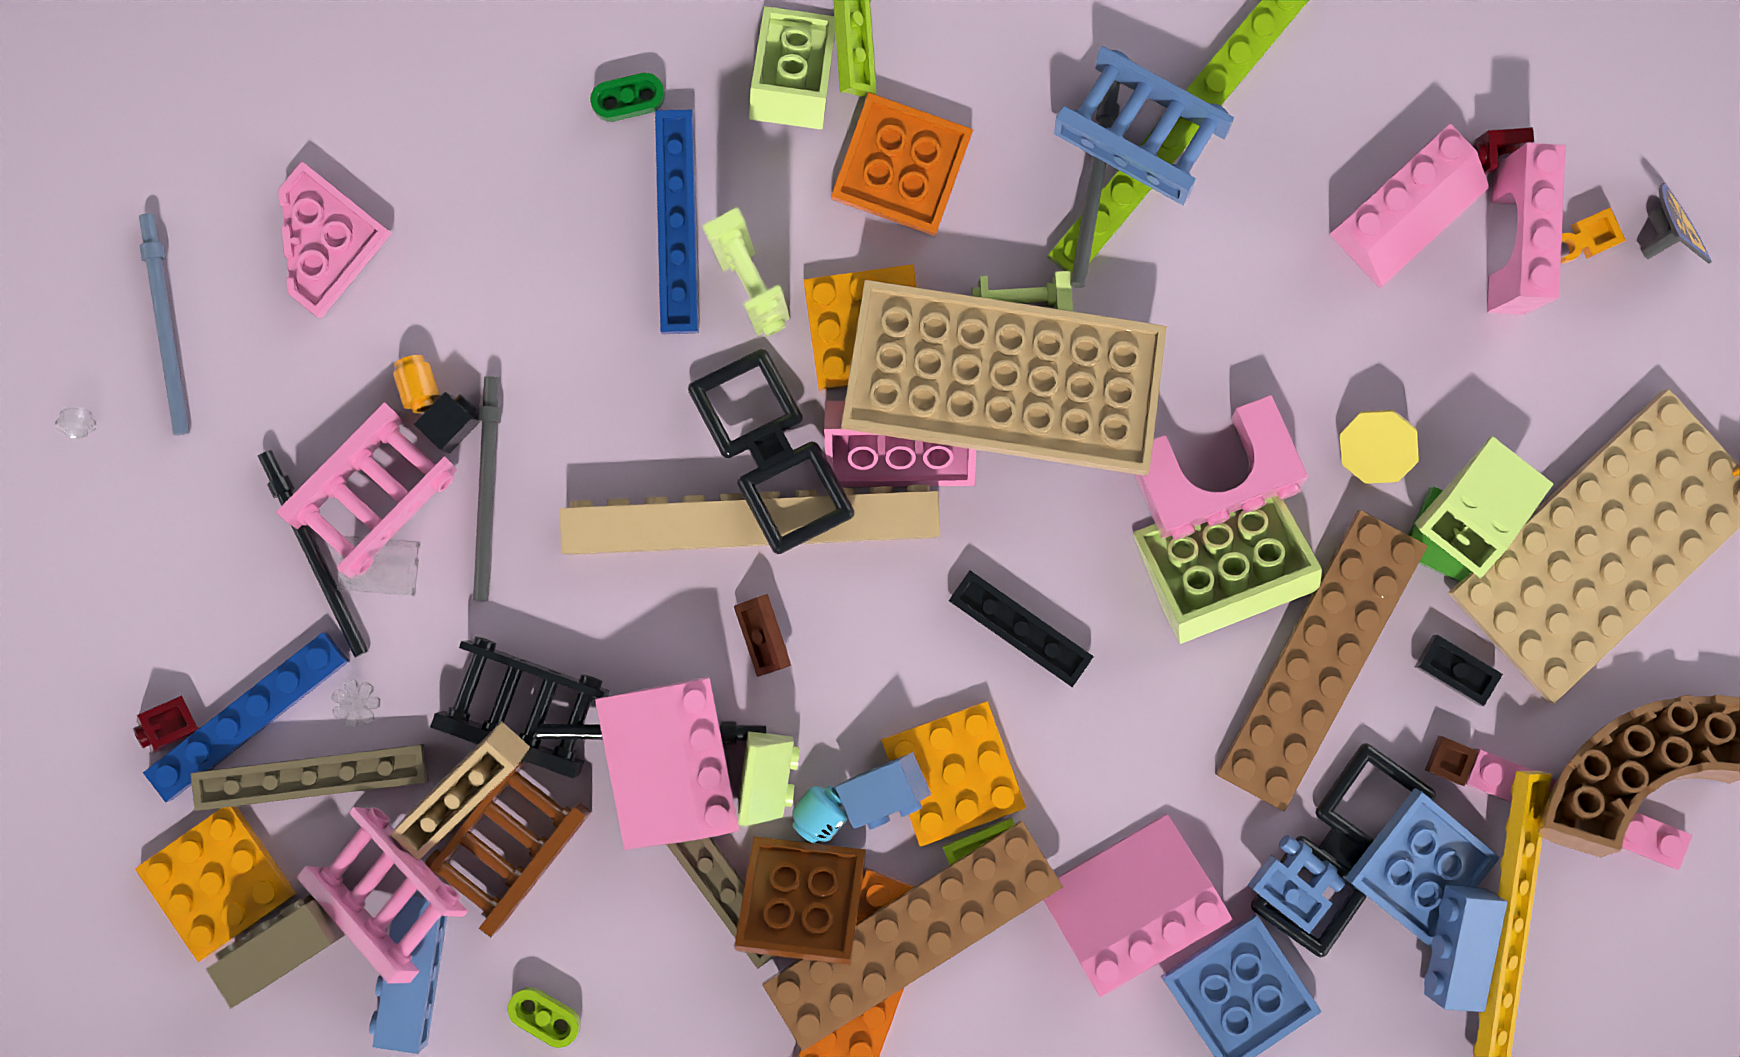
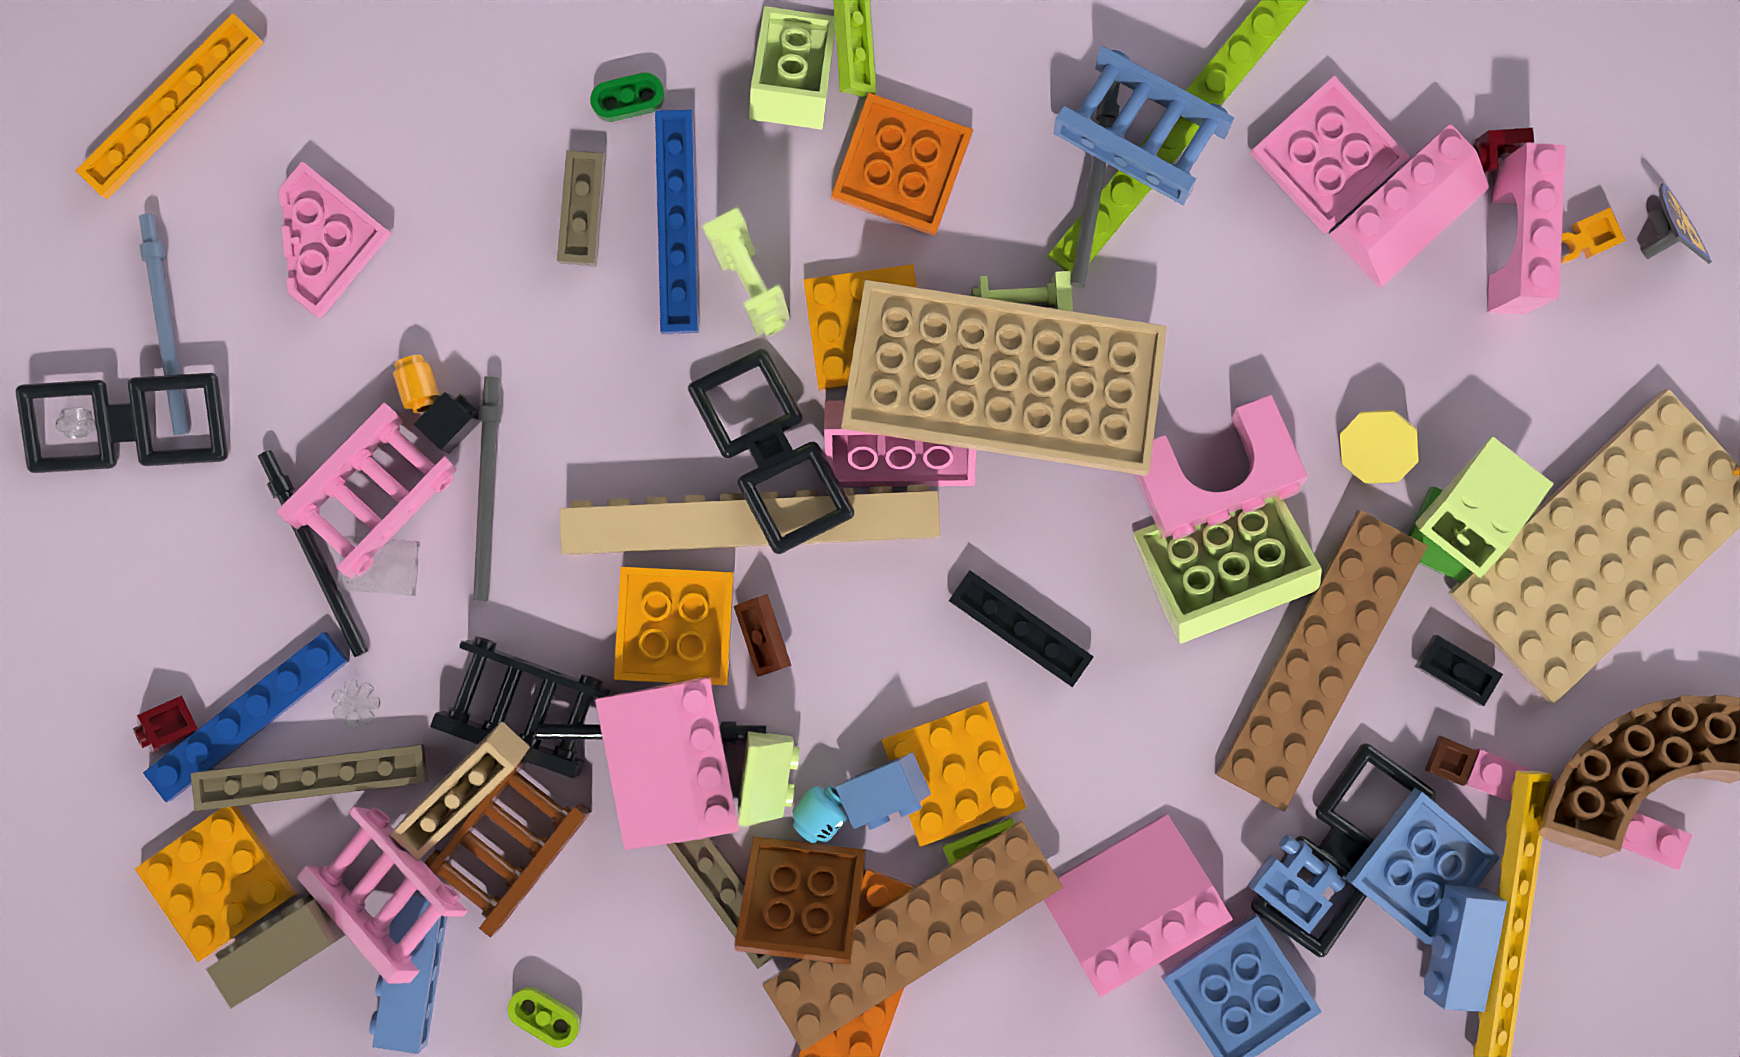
(121, 422): none -> black bar
(169, 106): none -> light orange plate
(581, 208): none -> dark tan plate
(673, 625): none -> light orange plate
(1329, 155): none -> bright pink plate

